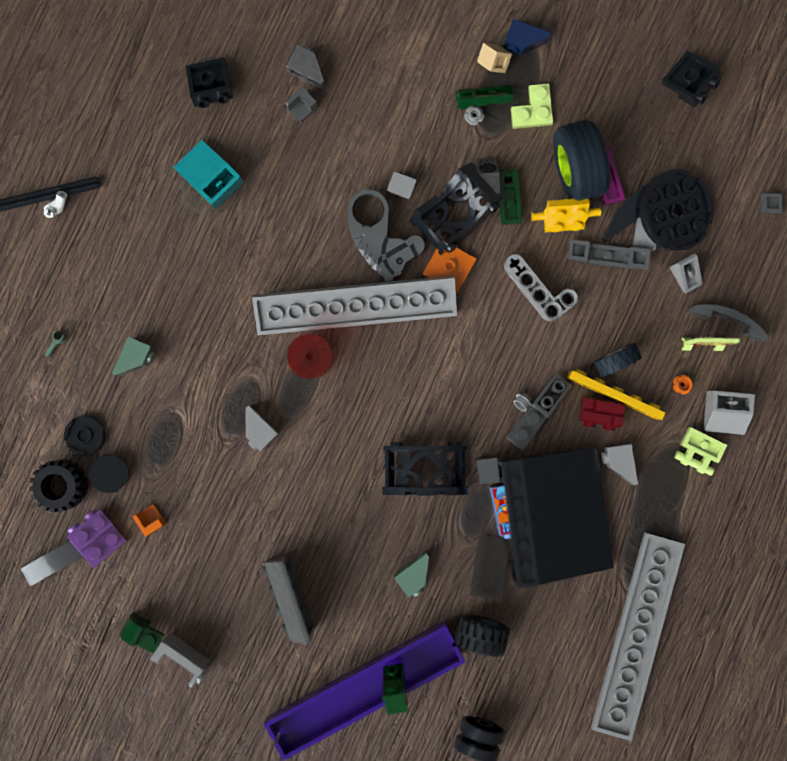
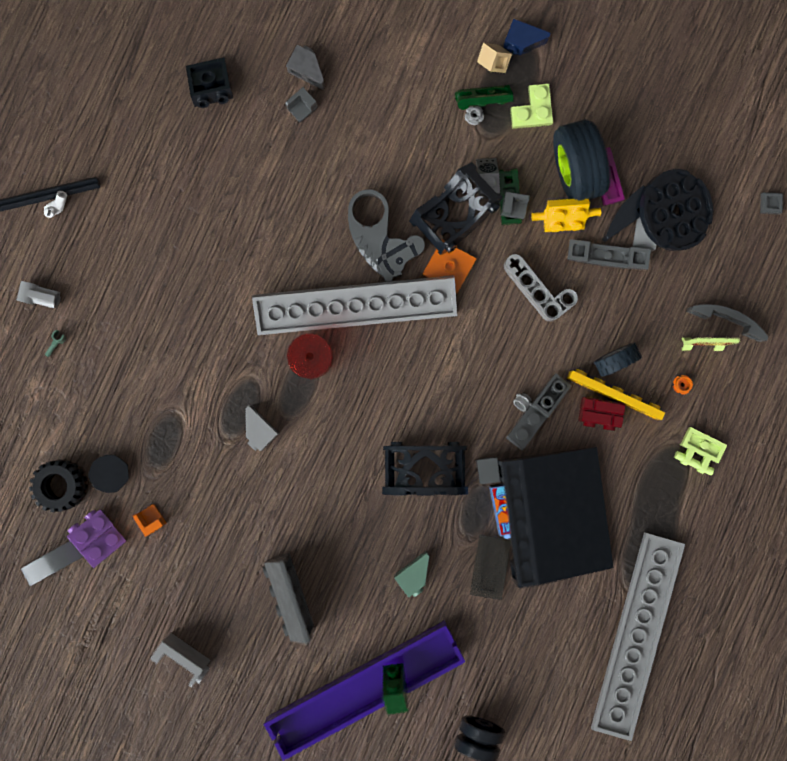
(34, 294): none -> light grey piece
(84, 435): black tile -> none
(133, 357): sand green slope -> none
(139, 633): dark green brick -> none
(208, 174): teal slope -> none
(401, 185): light grey panel -> none
(482, 635): black tyre -> none
(514, 205): none -> dark grey panel
(621, 461): light grey slope -> none
(687, 273): light grey slope -> none
(692, 79): black plate -> none
(728, 412): light grey slope -> none

